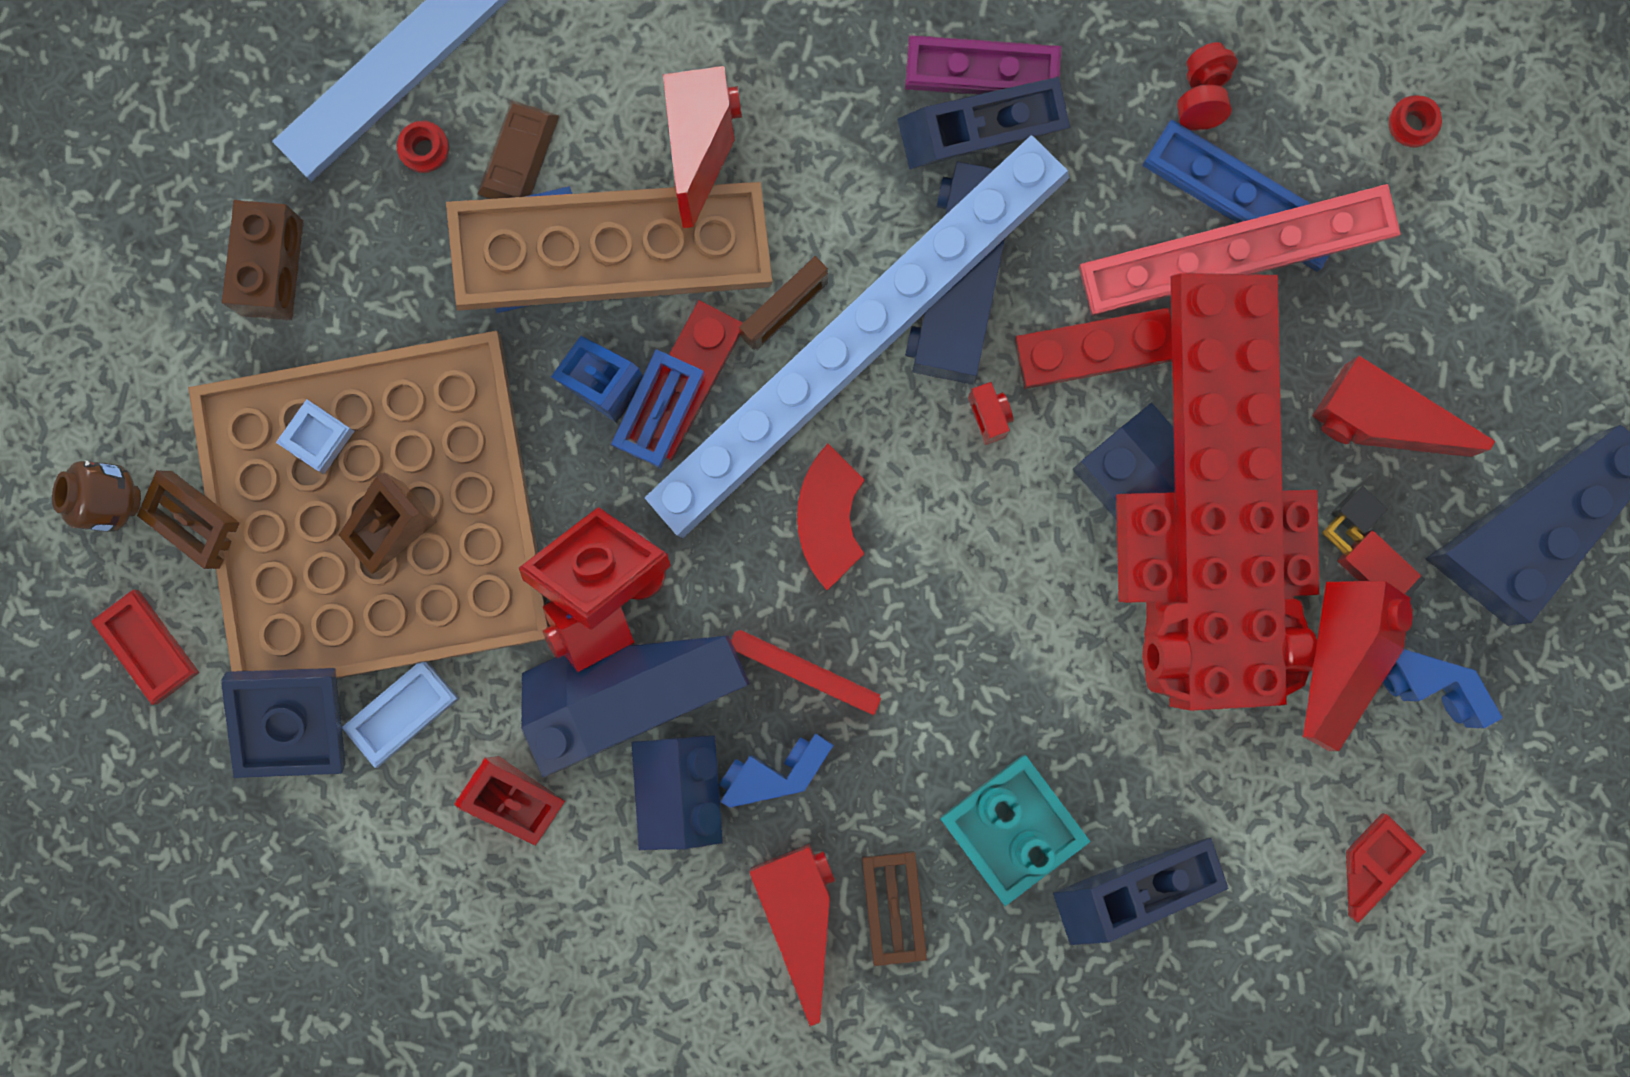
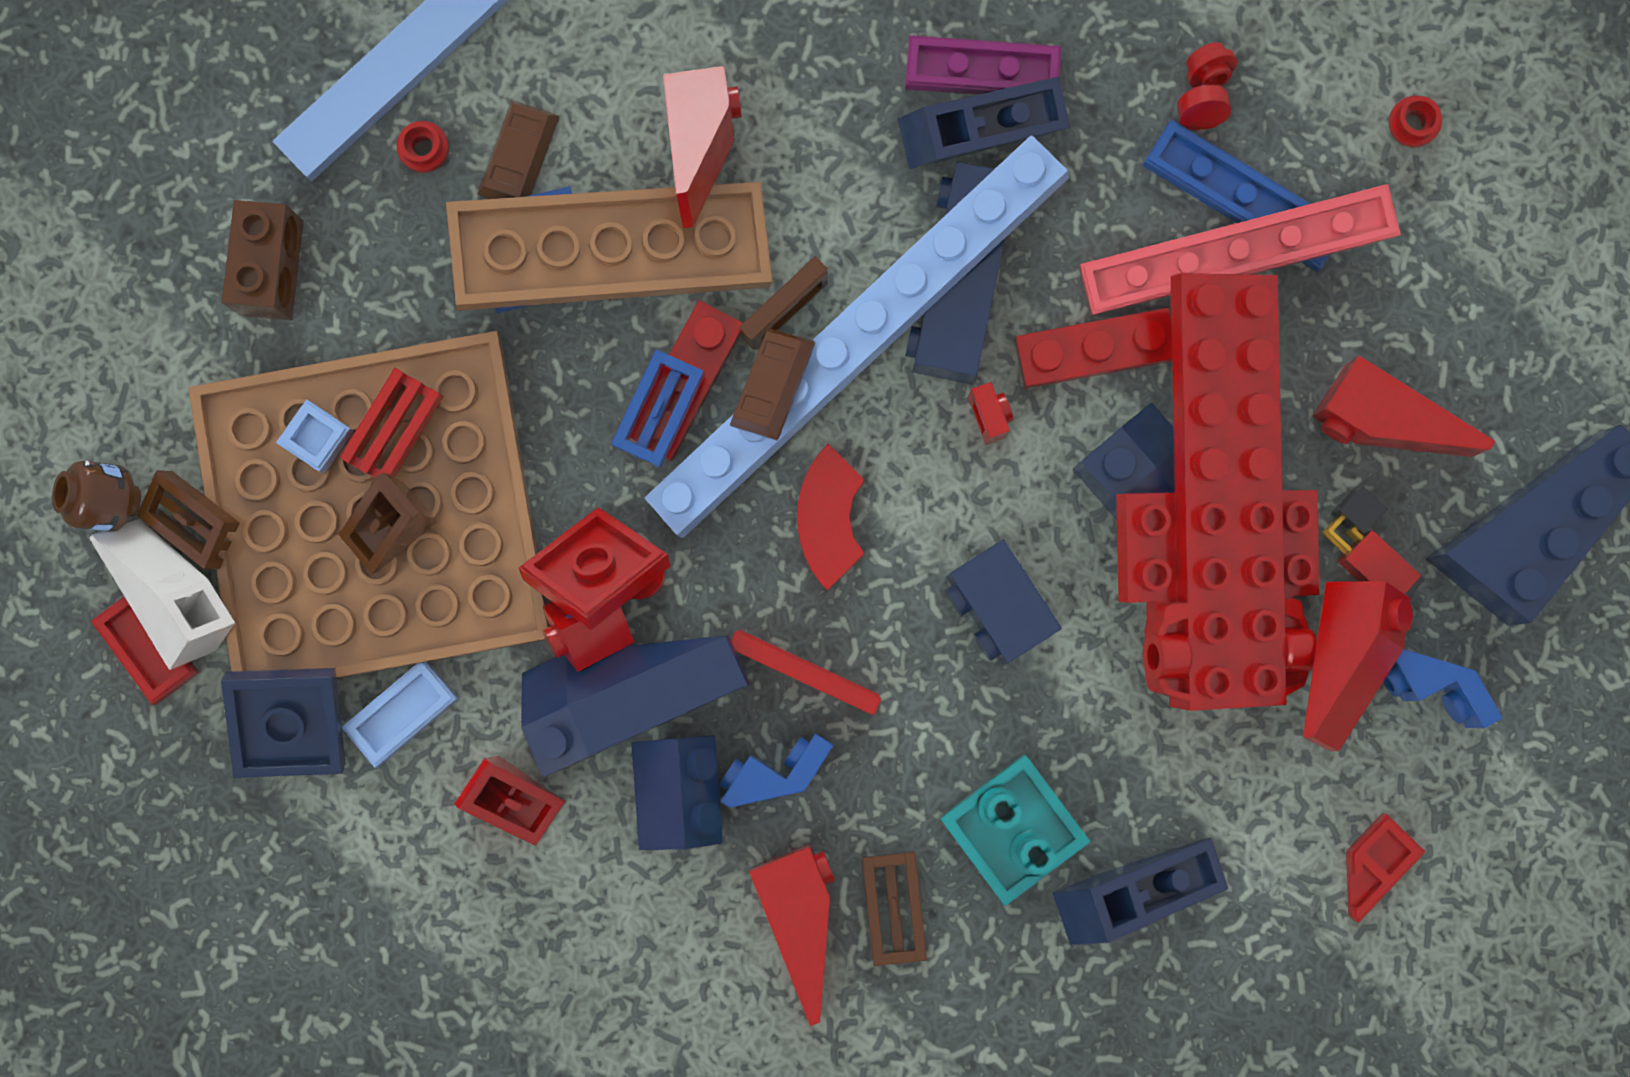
(165, 593): none -> white slope
(374, 417): none -> red tile
(599, 377): blue slope -> none
(772, 384): none -> reddish brown tile
(1001, 603): none -> dark blue brick

